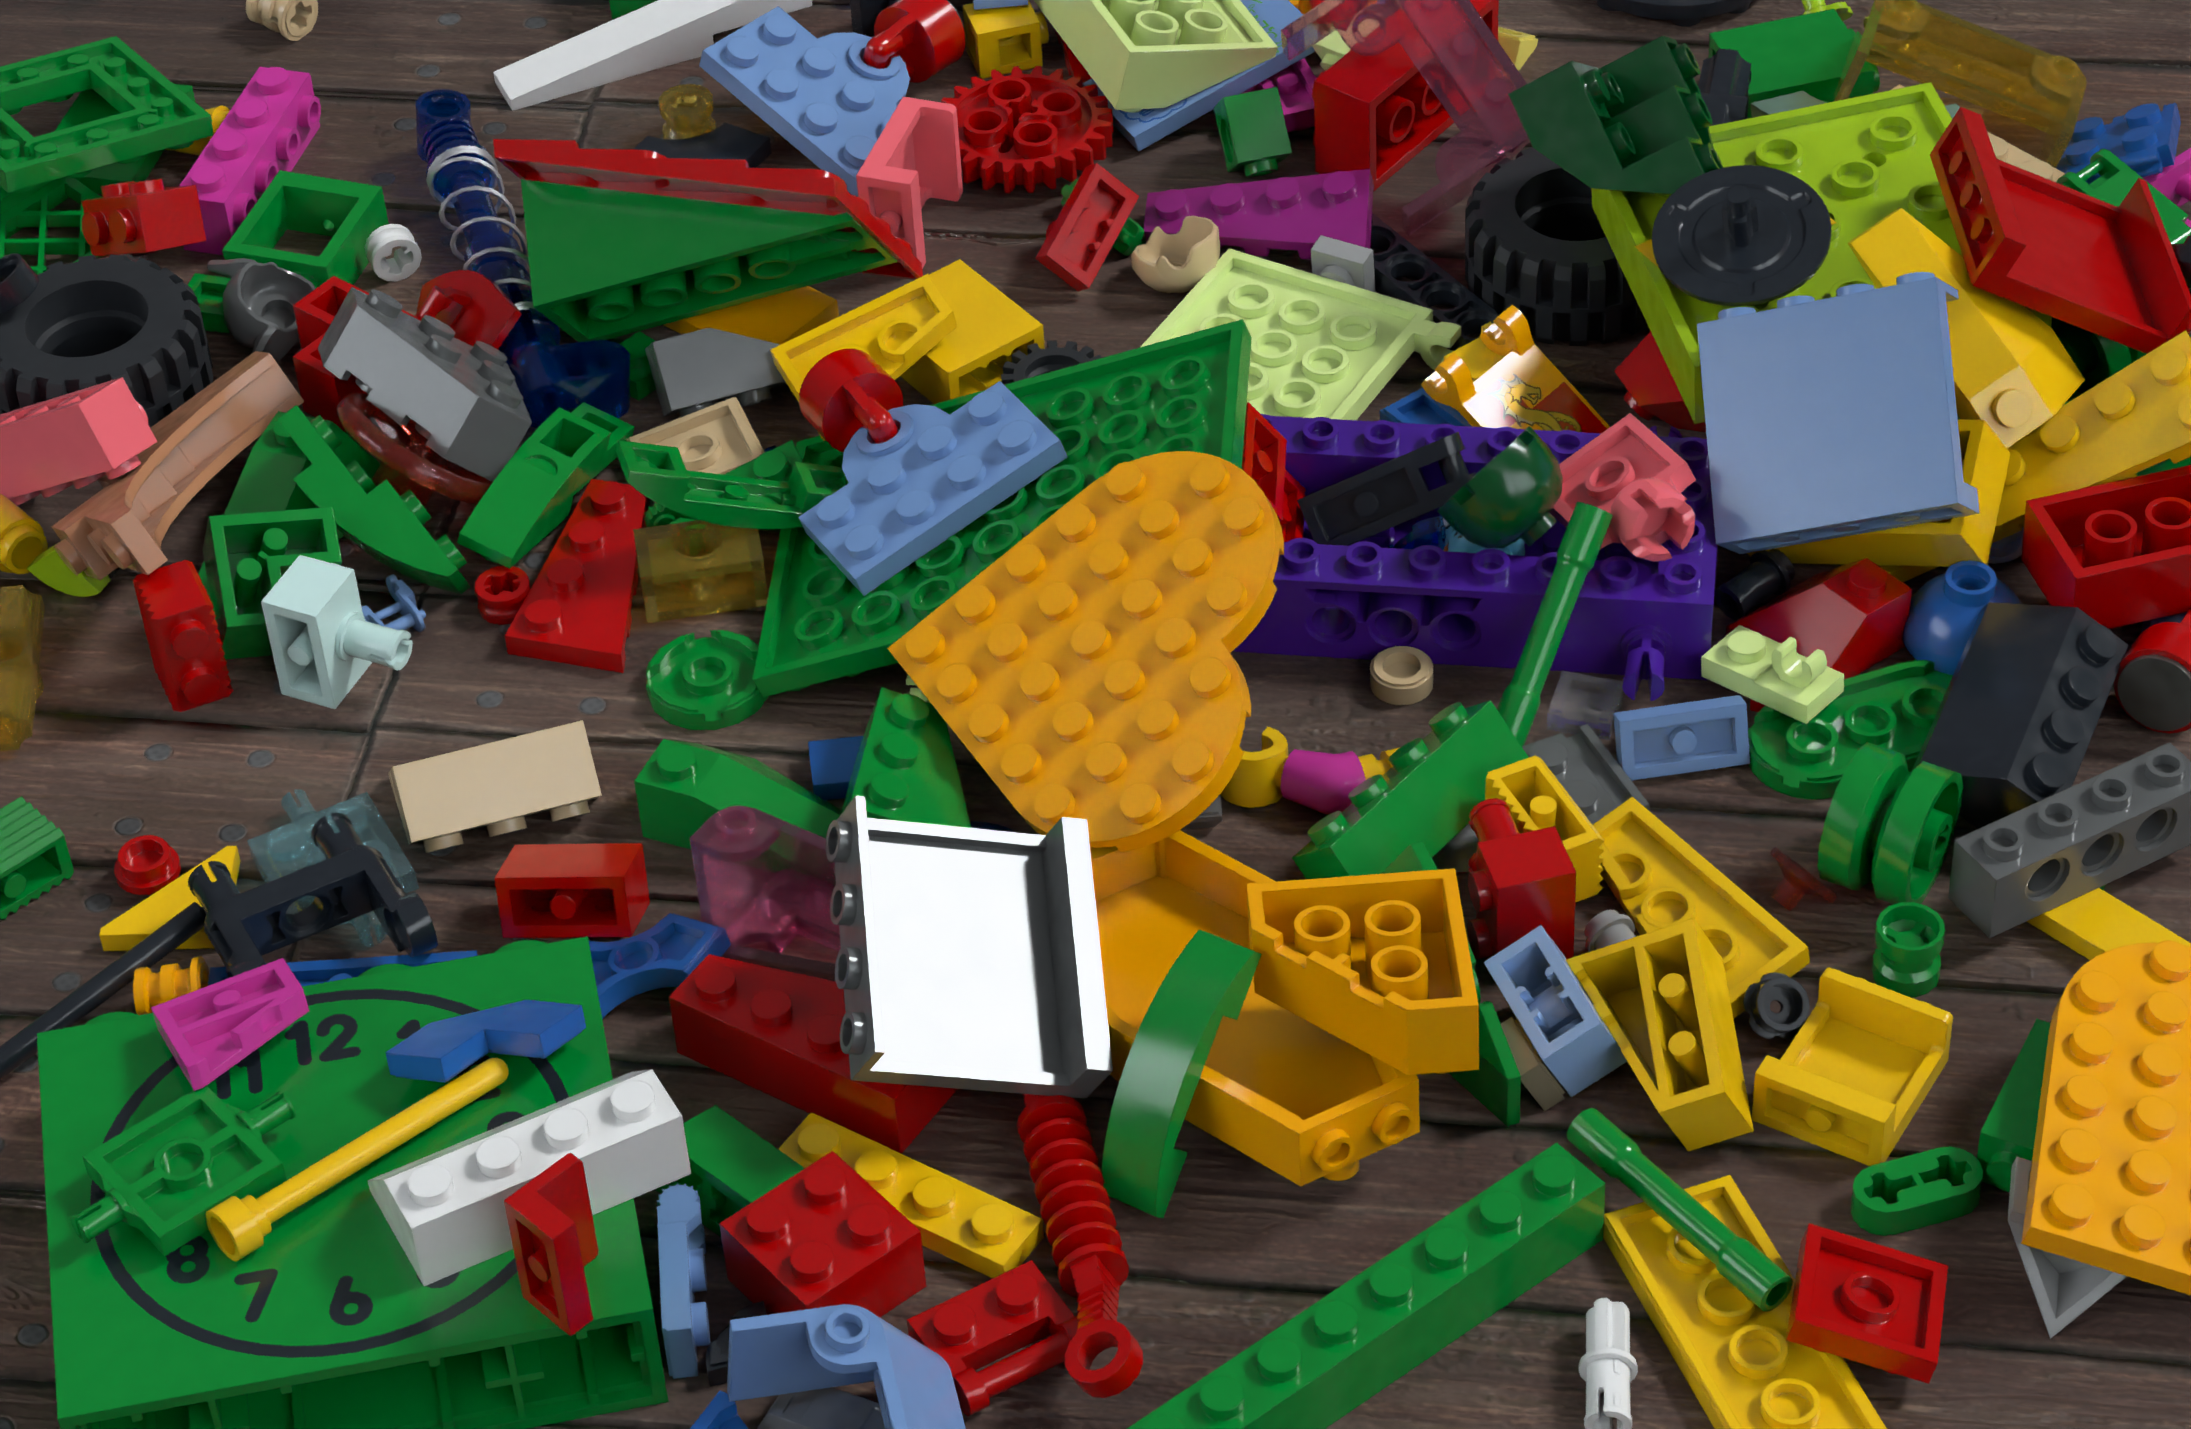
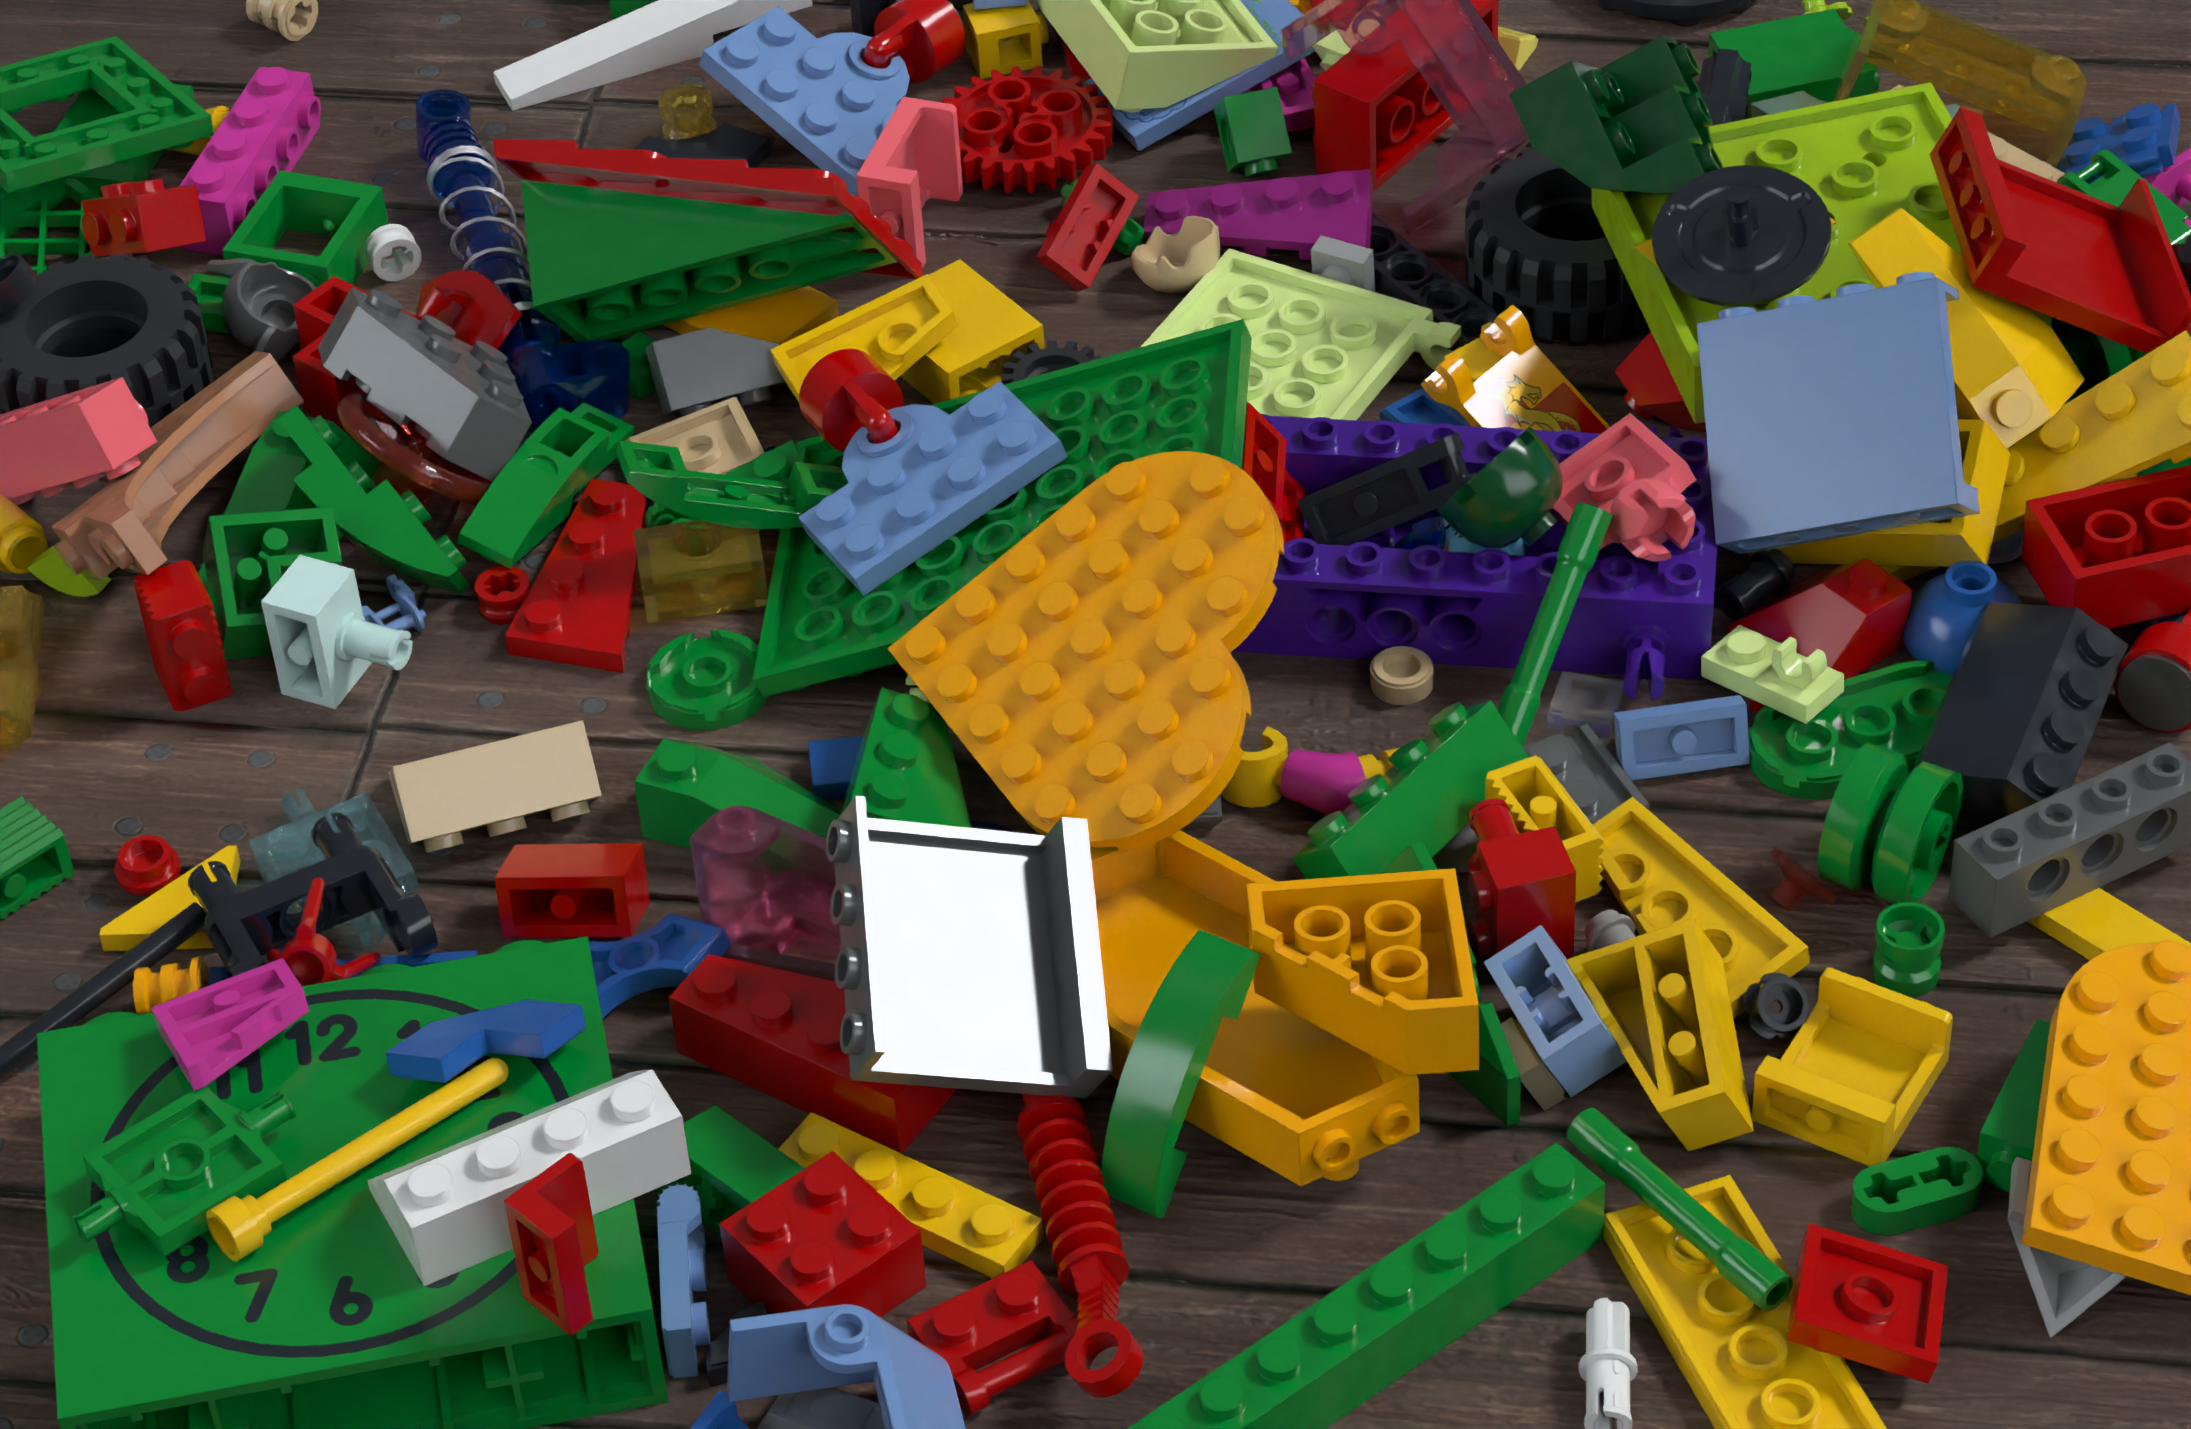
(311, 954): none -> red plant

